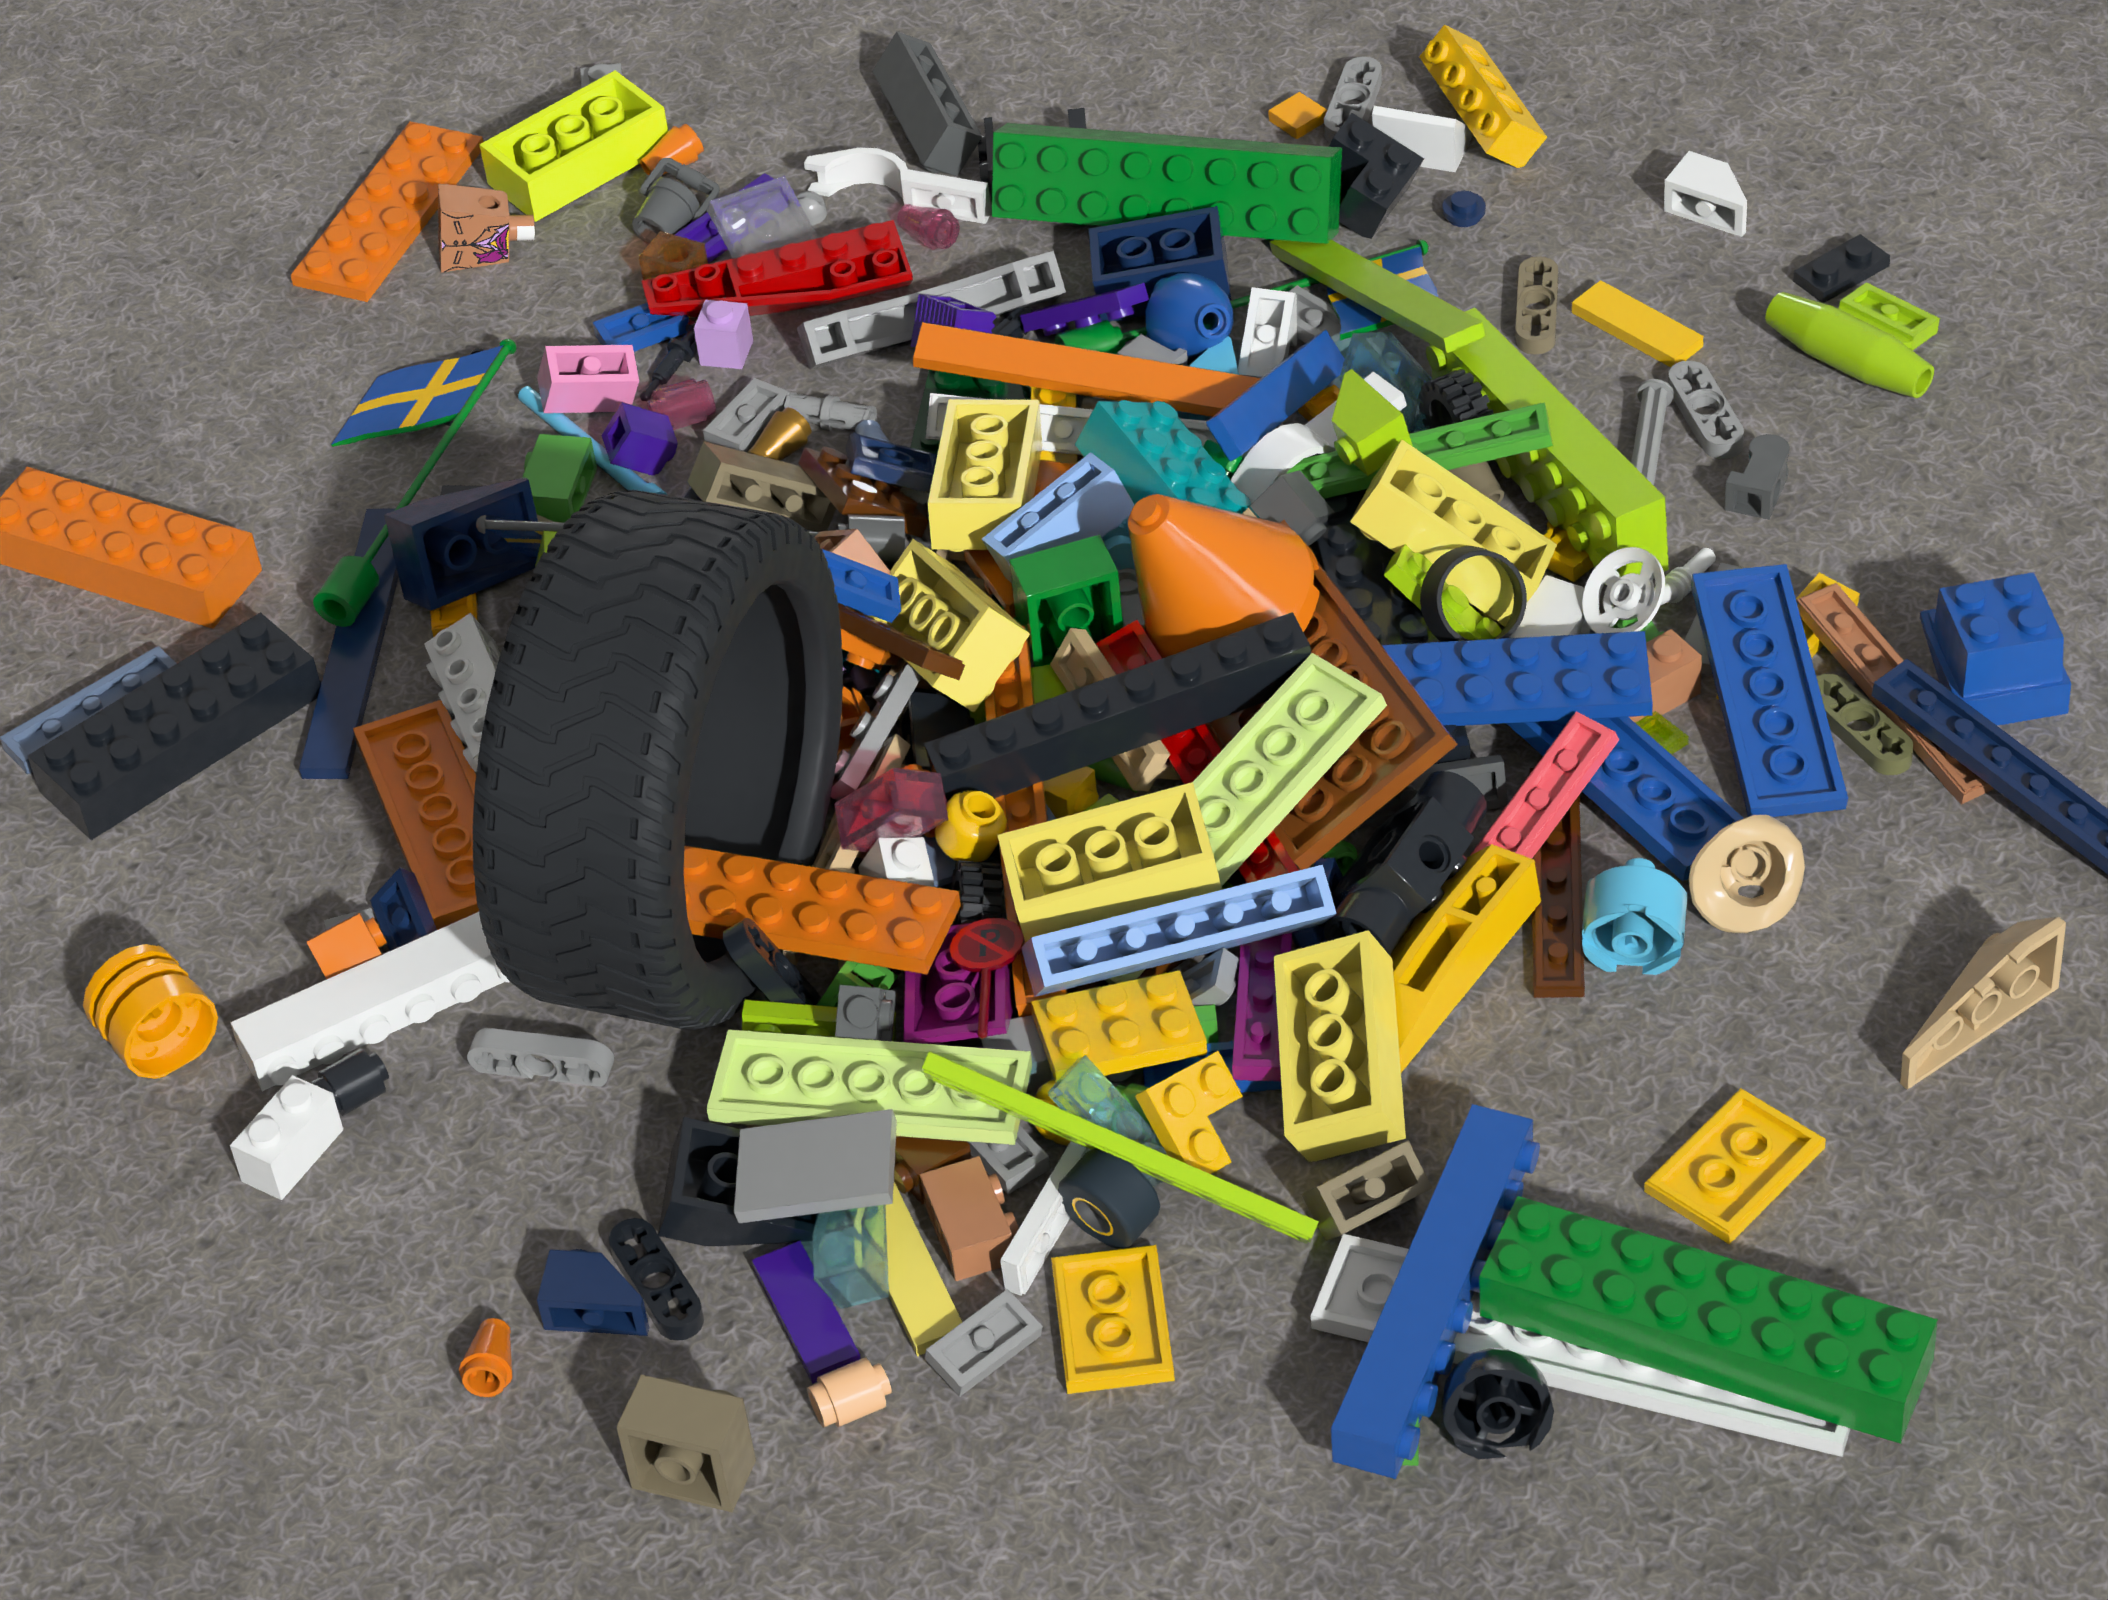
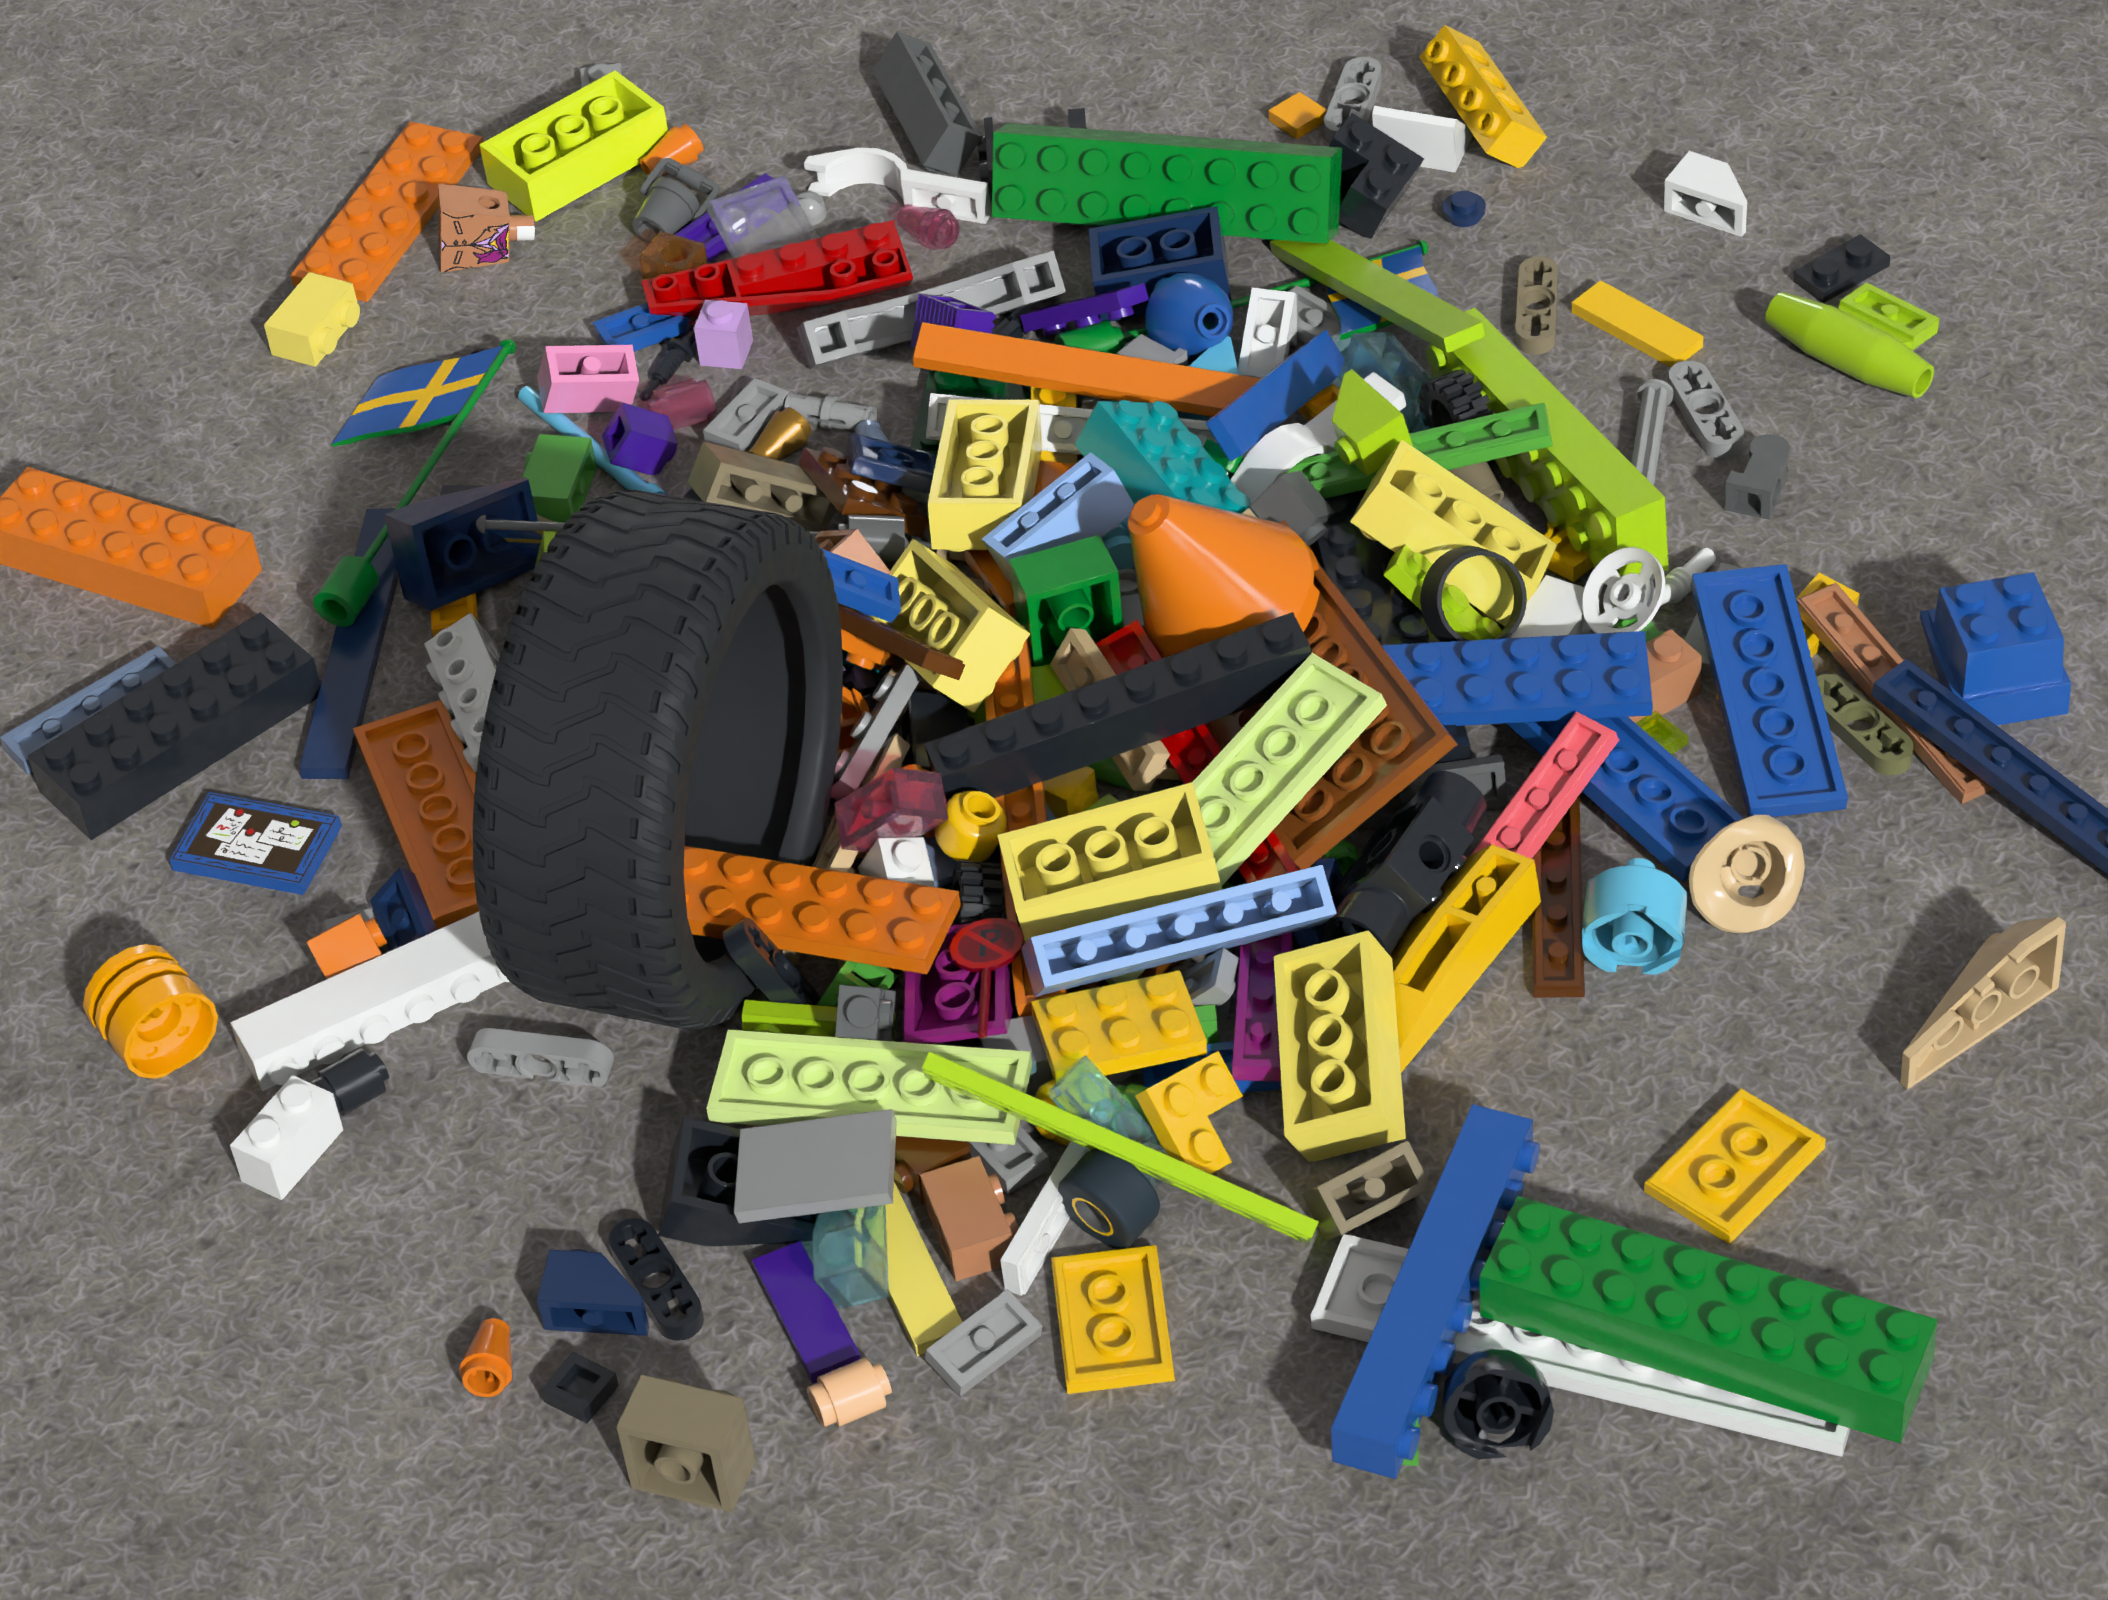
(256, 843): none -> tile
(312, 319): none -> light yellow brick
(579, 1387): none -> black plate

